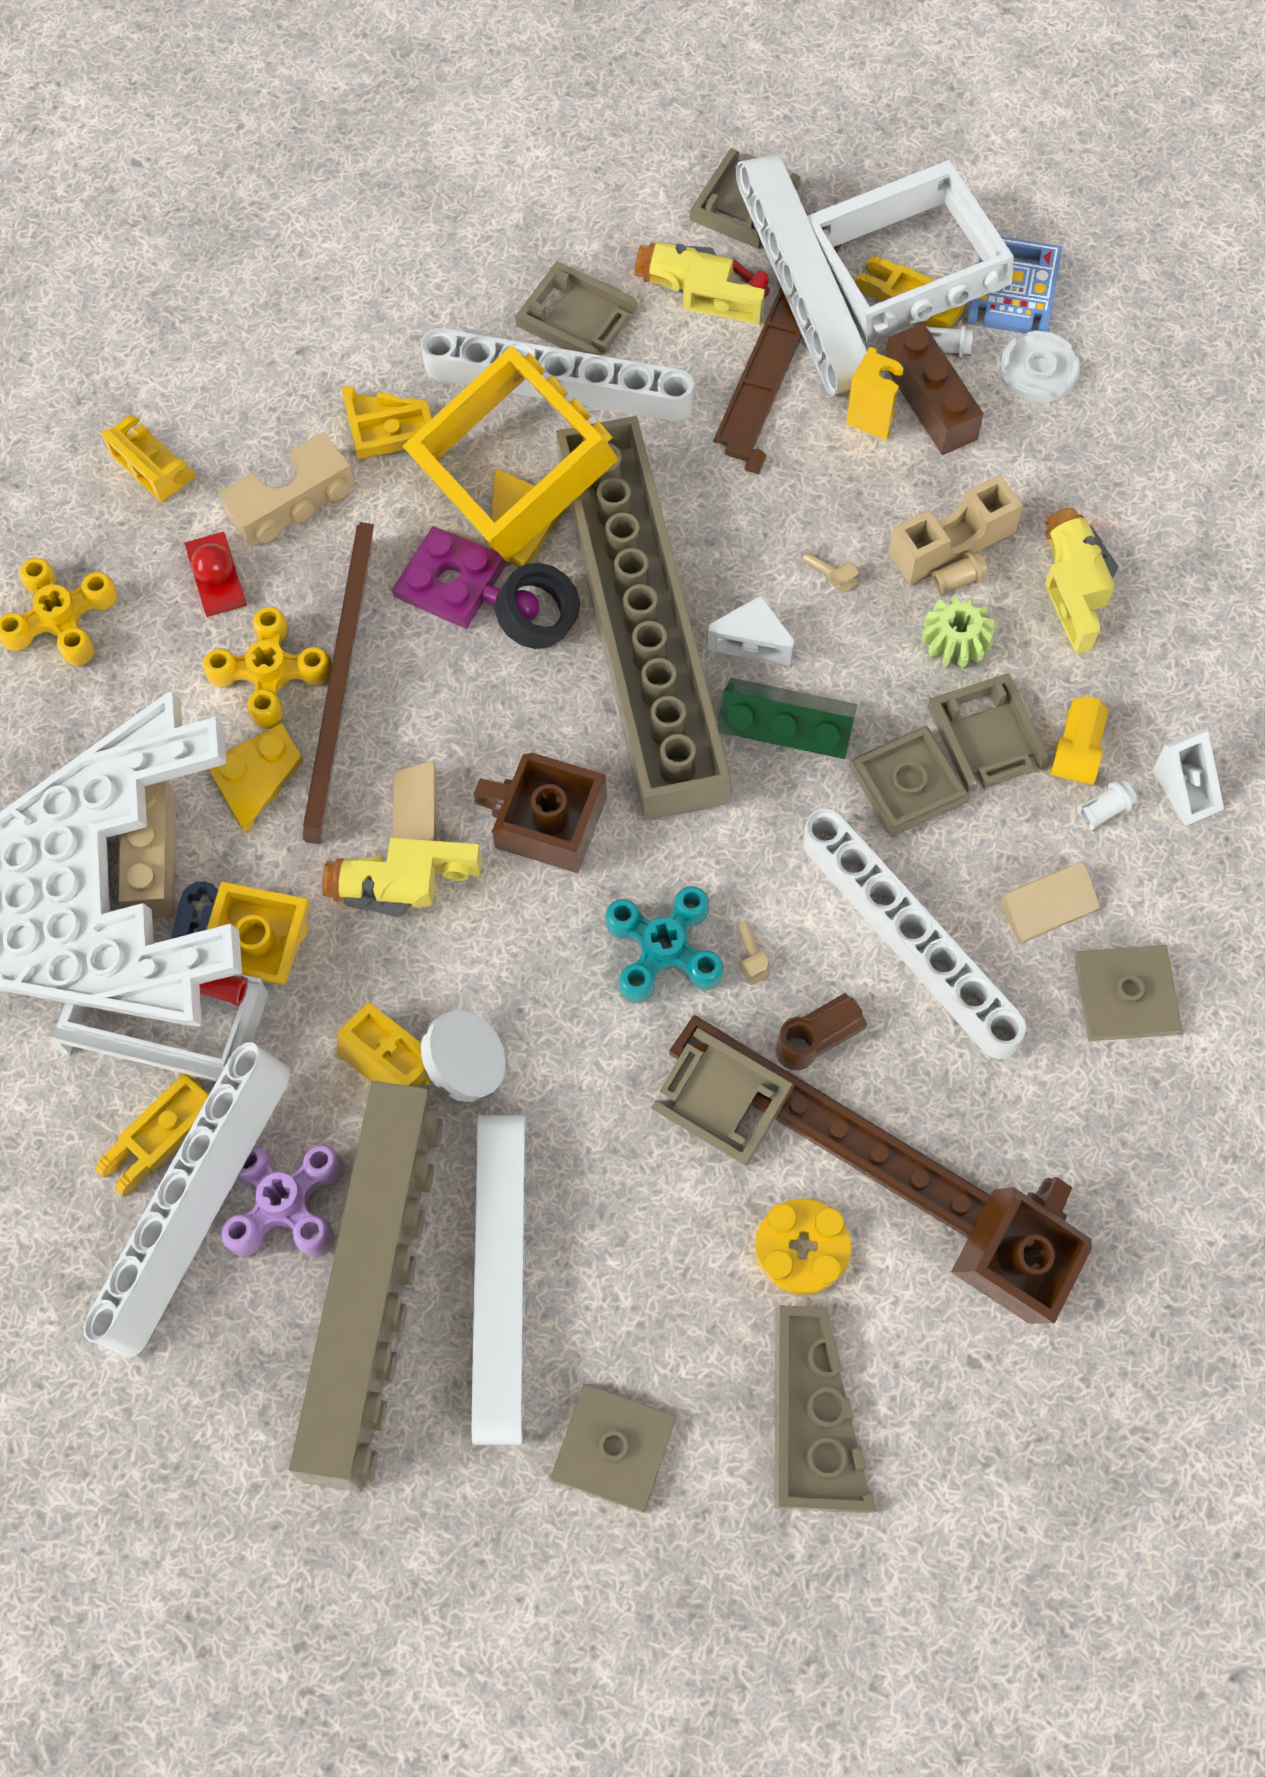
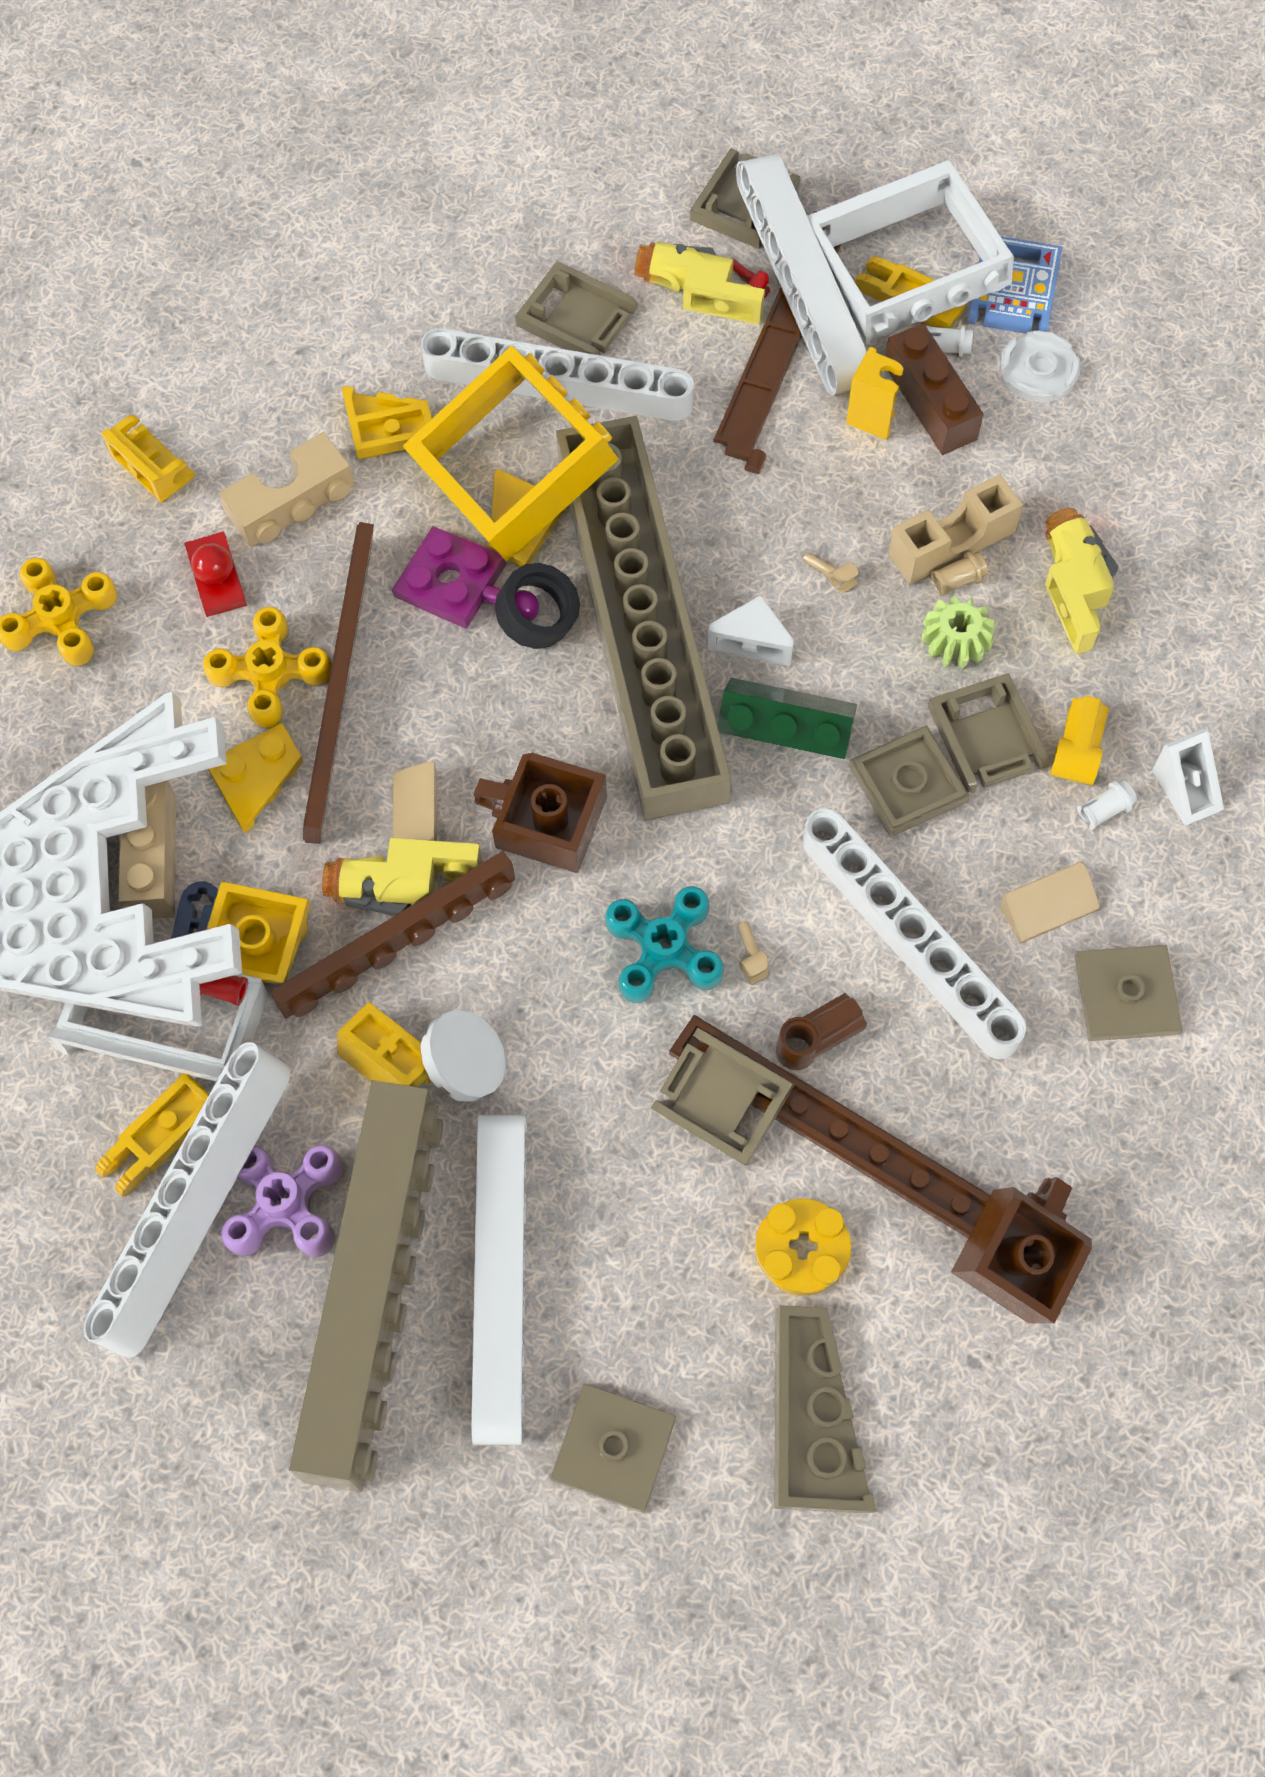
(379, 946): none -> reddish brown plate

